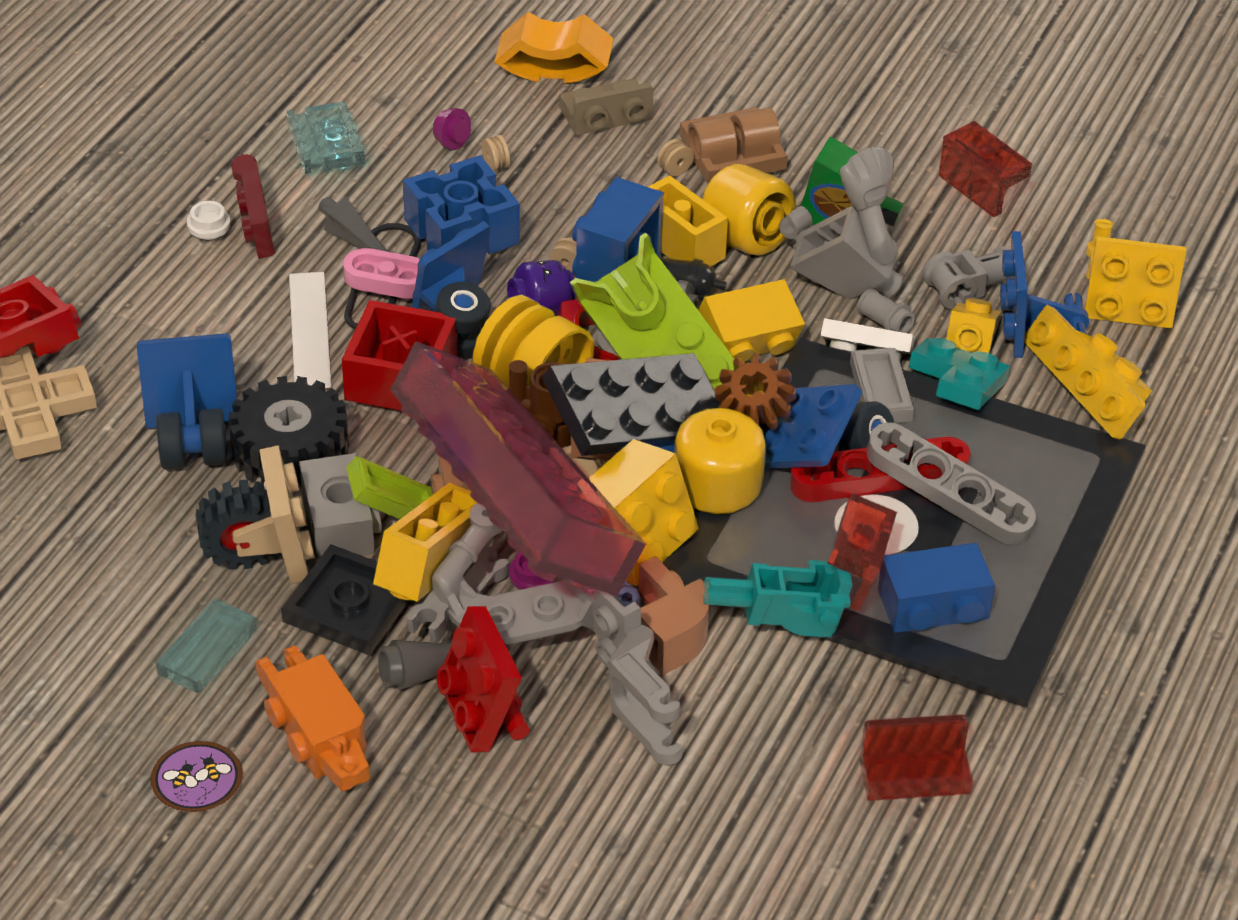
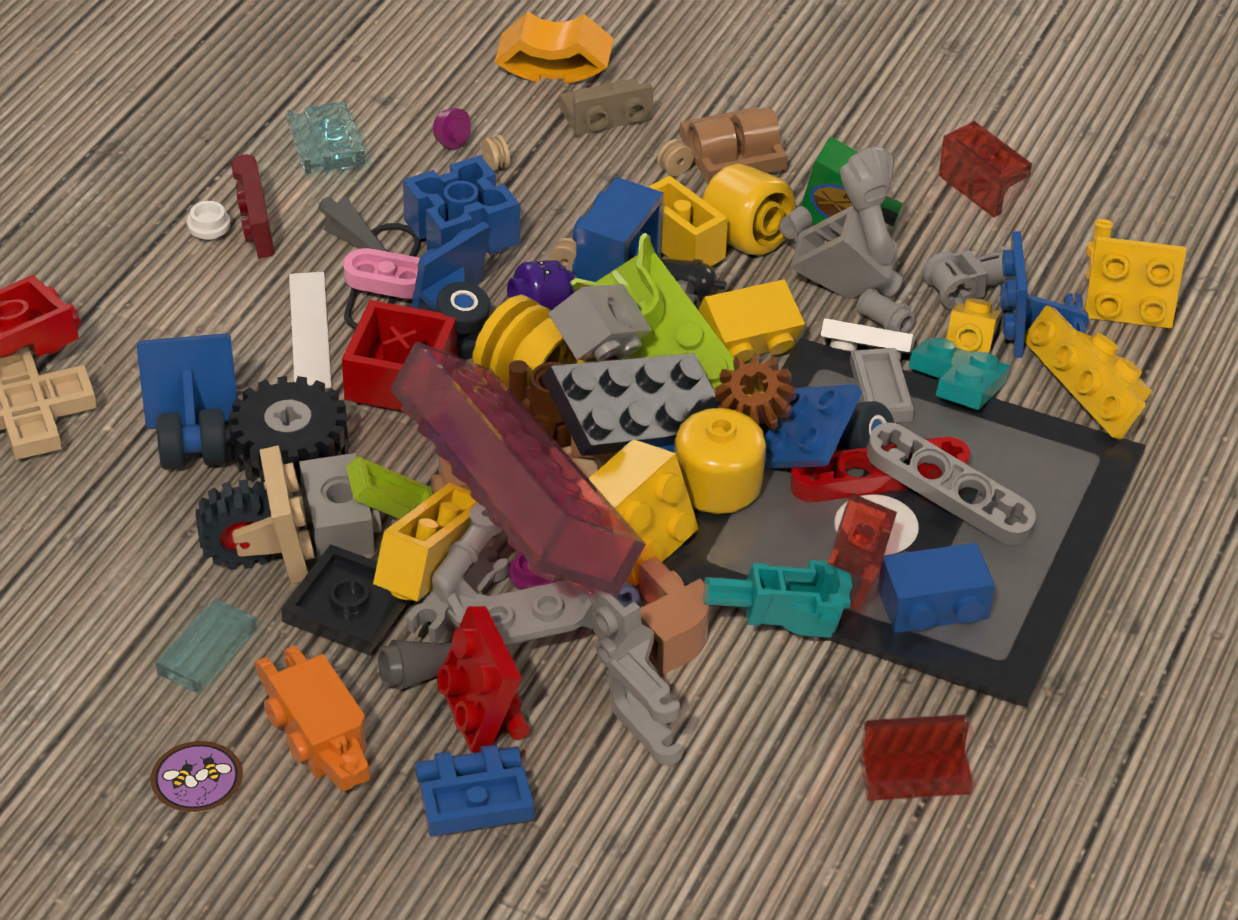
(474, 790): none -> blue plate
(600, 322): none -> light grey brick

